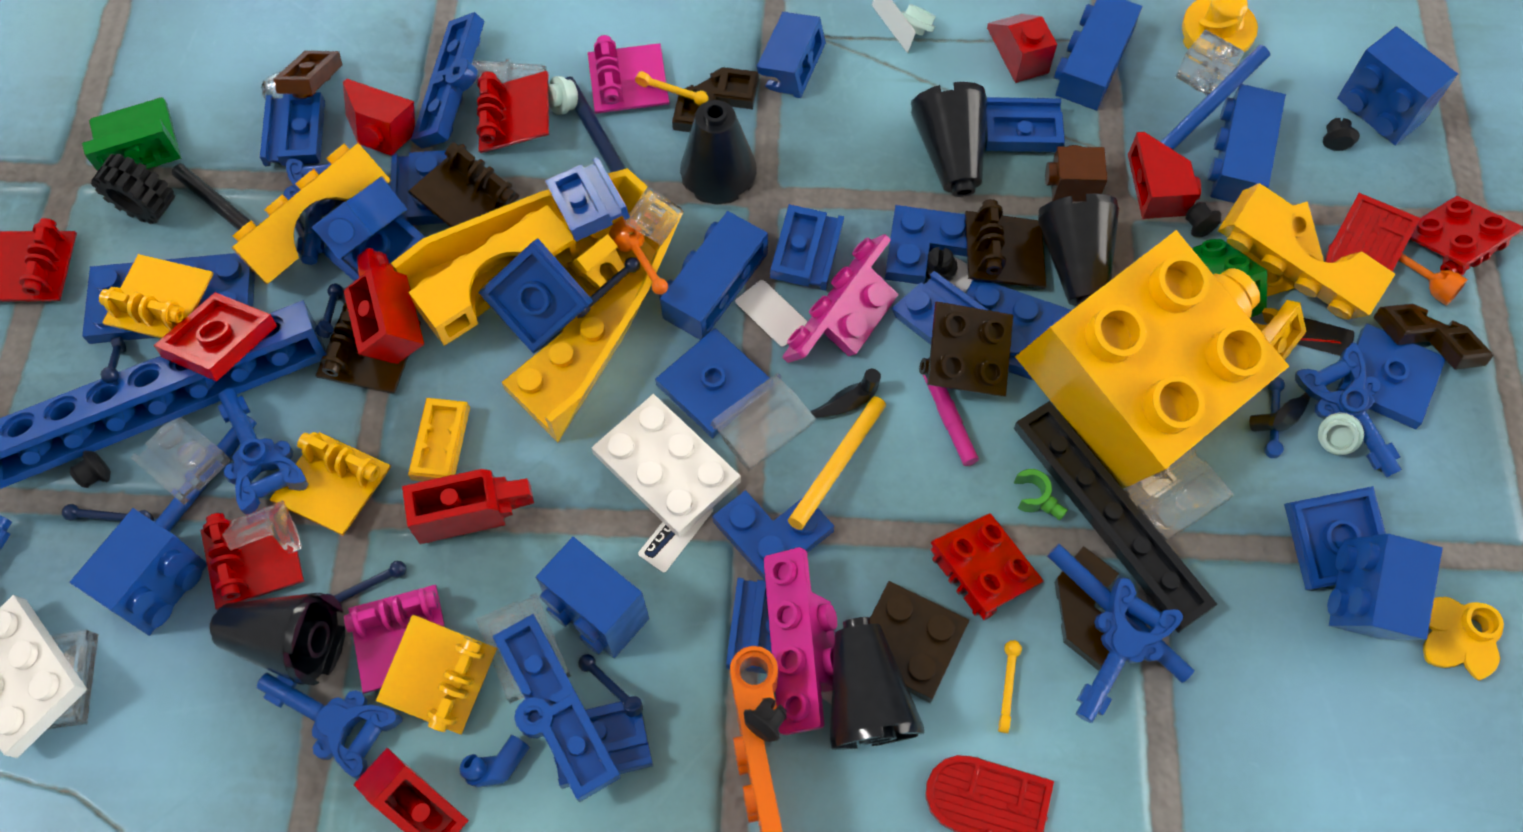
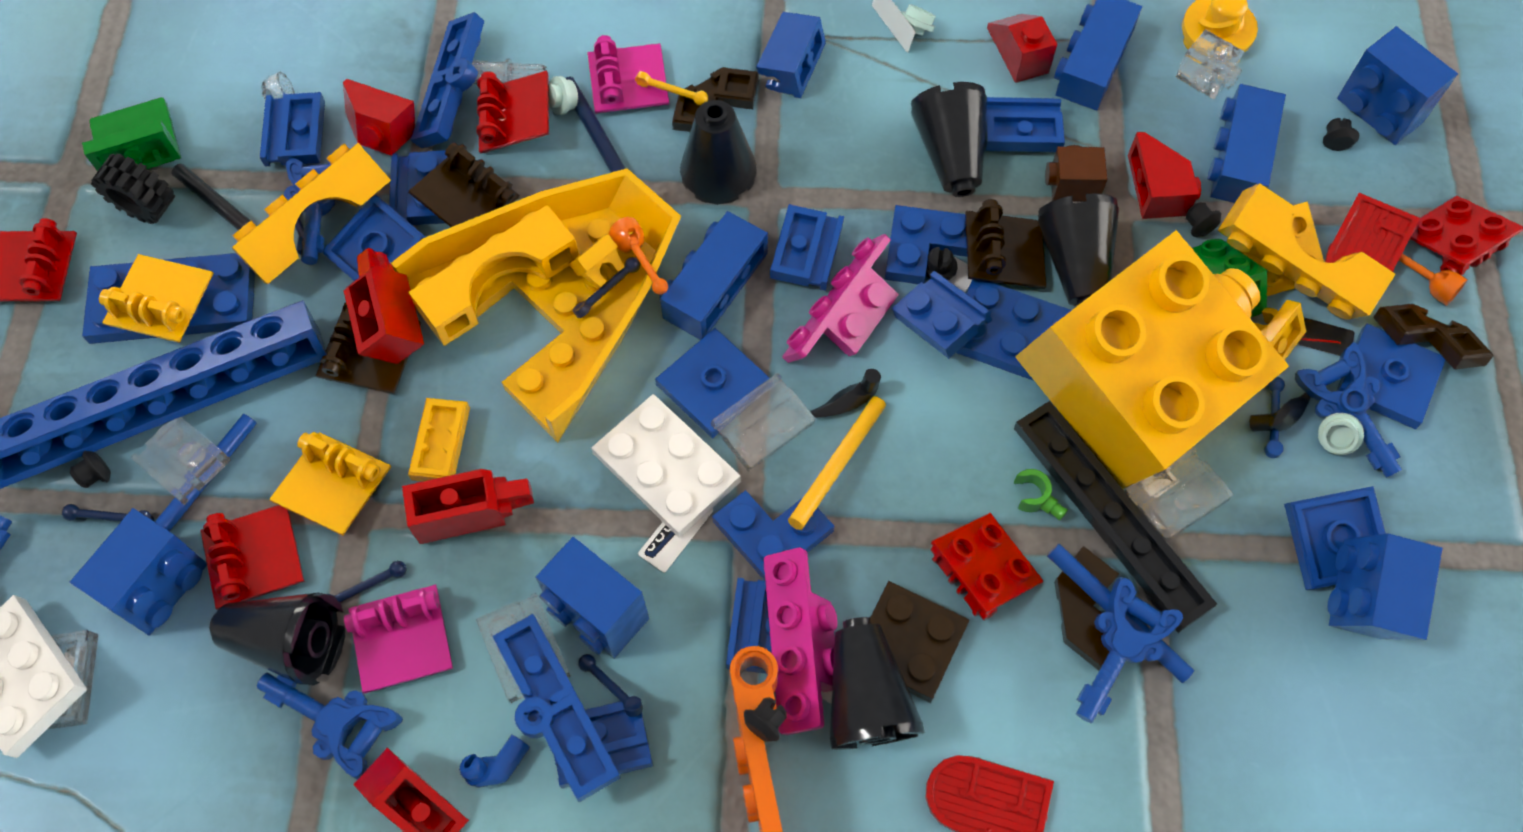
(110, 373): dark blue hinge -> none
(215, 336): red tile -> none
(256, 457): blue piece -> none
(267, 521): clear tile -> none
(307, 73): reddish brown plate -> none
(324, 328): dark blue hinge -> none
(360, 218): blue arch -> none
(436, 675): yellow hinge -> none
(535, 296): blue plate -> none
(587, 199): plate -> none
(654, 216): clear tile -> none
(770, 312): white sticker -> none
(953, 424): dark pink piece -> none
(969, 349): dark brown hinge -> none
(1012, 650): yellow hinge -> none
(1216, 97): blue bar -> none
(1458, 641): yellow plate -> none

